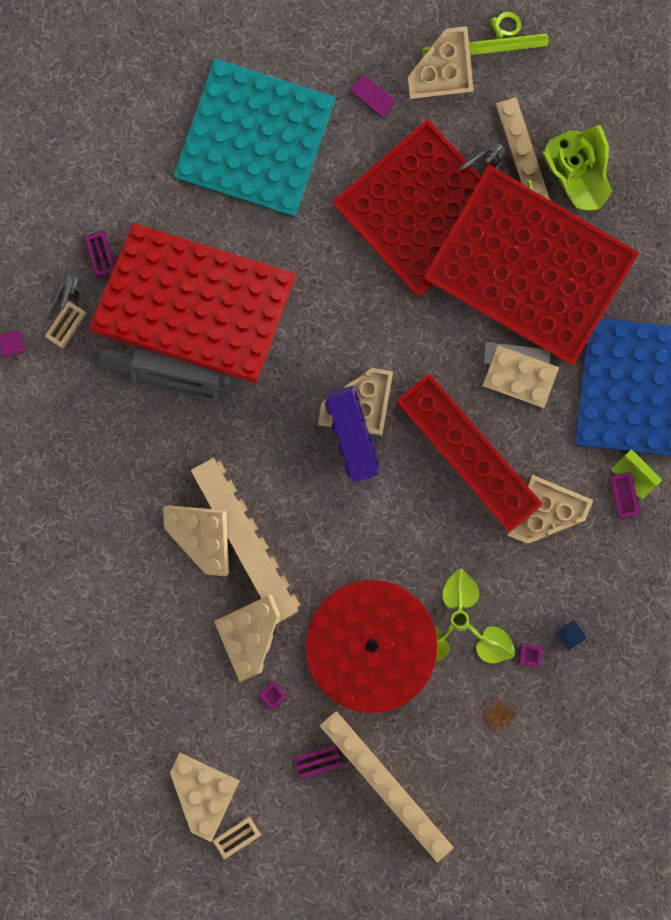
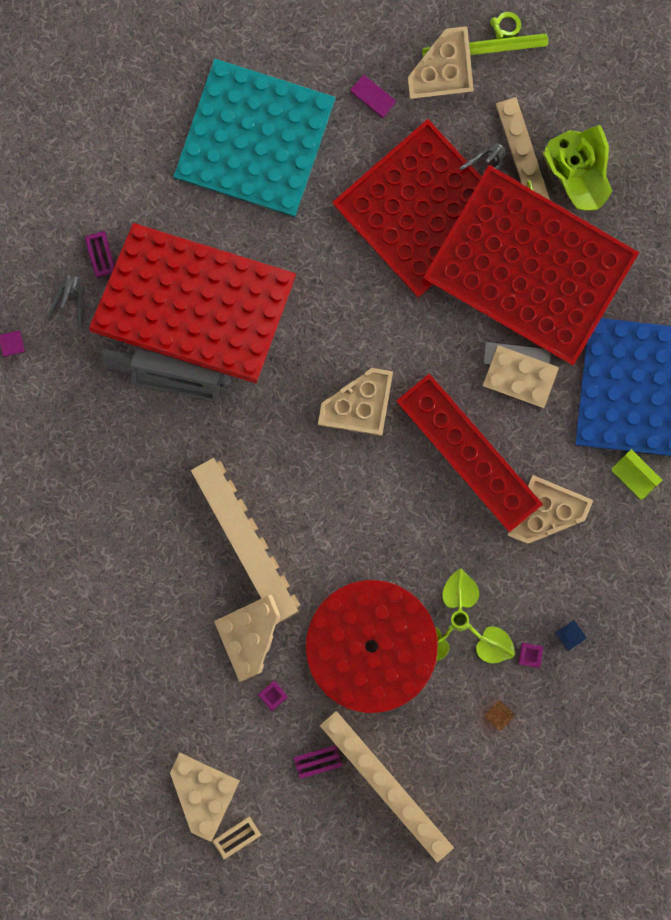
(73, 328): tan tile -> none
(201, 535): tan plate -> none
(353, 433): dark purple brick -> none
(625, 495): magenta tile -> none

